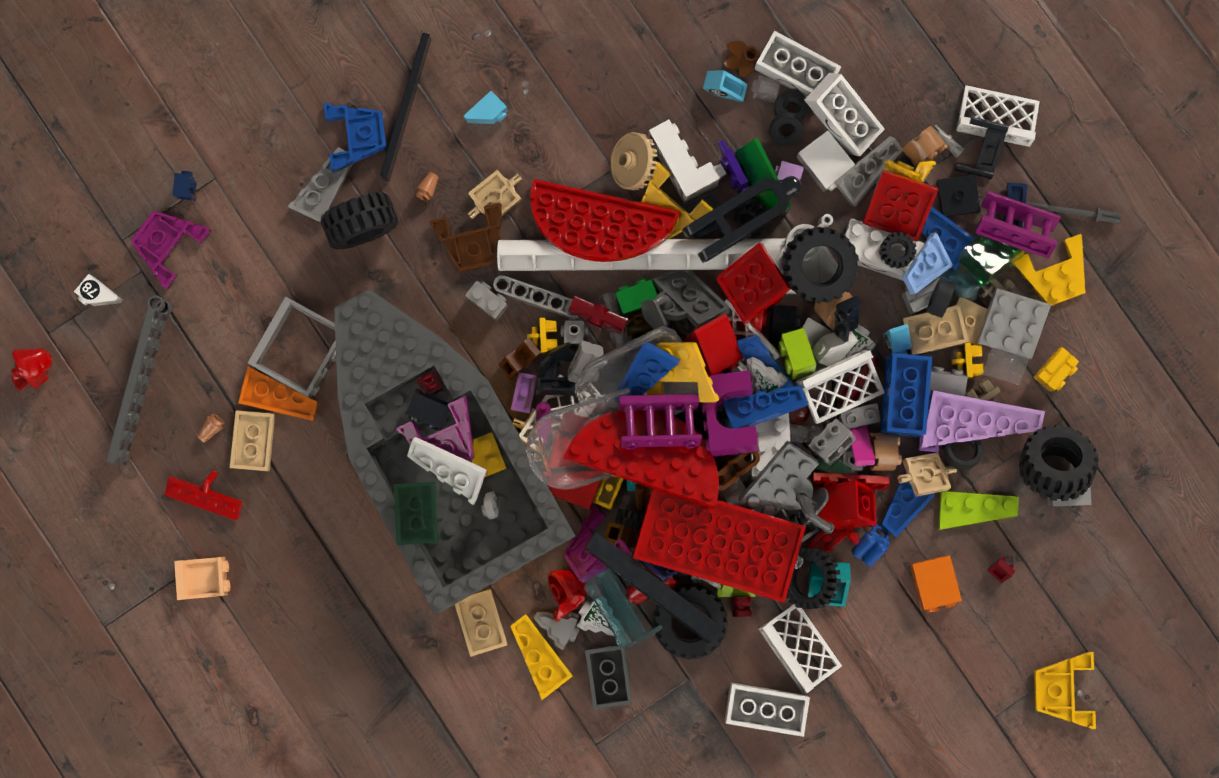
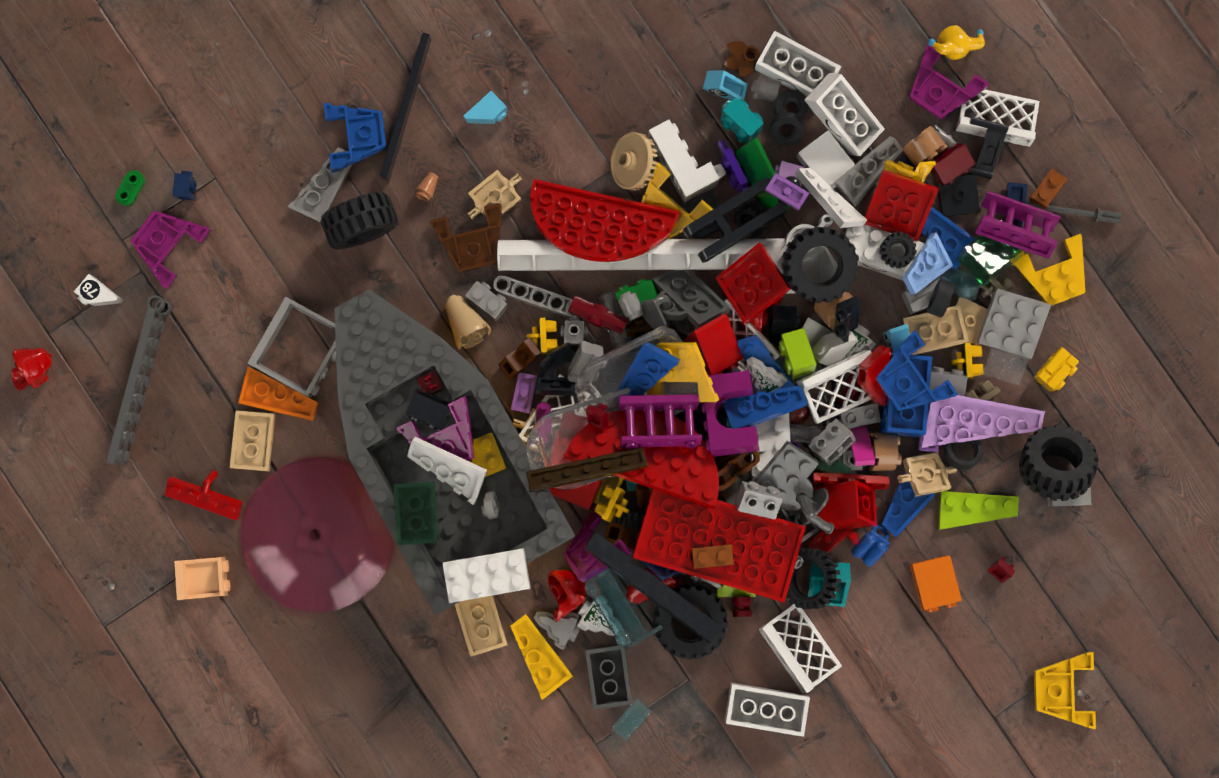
(131, 188): none -> green plate
(211, 426): nougat cone -> none
(307, 572): none -> clear pink dish
(465, 323): none -> tan cone
(486, 575): none -> white brick
(586, 469): none -> dark brown tile
(597, 415): none -> dark red tile
(615, 495): none -> yellow hips
(630, 305): none -> light grey brick
(631, 719): none -> clear light blue plate
(712, 556): none -> dark orange plate
(741, 120): none -> teal brick
(758, 500): none -> light grey brick
(787, 191): none -> medium lavender plate
(832, 202): none -> white wing
(870, 369): none -> red slope
(905, 384): none -> blue wing
(939, 94): none -> magenta wing
(951, 164): none -> dark red brick
(955, 43): none -> yellow piece
(1048, 189): none -> dark orange plate

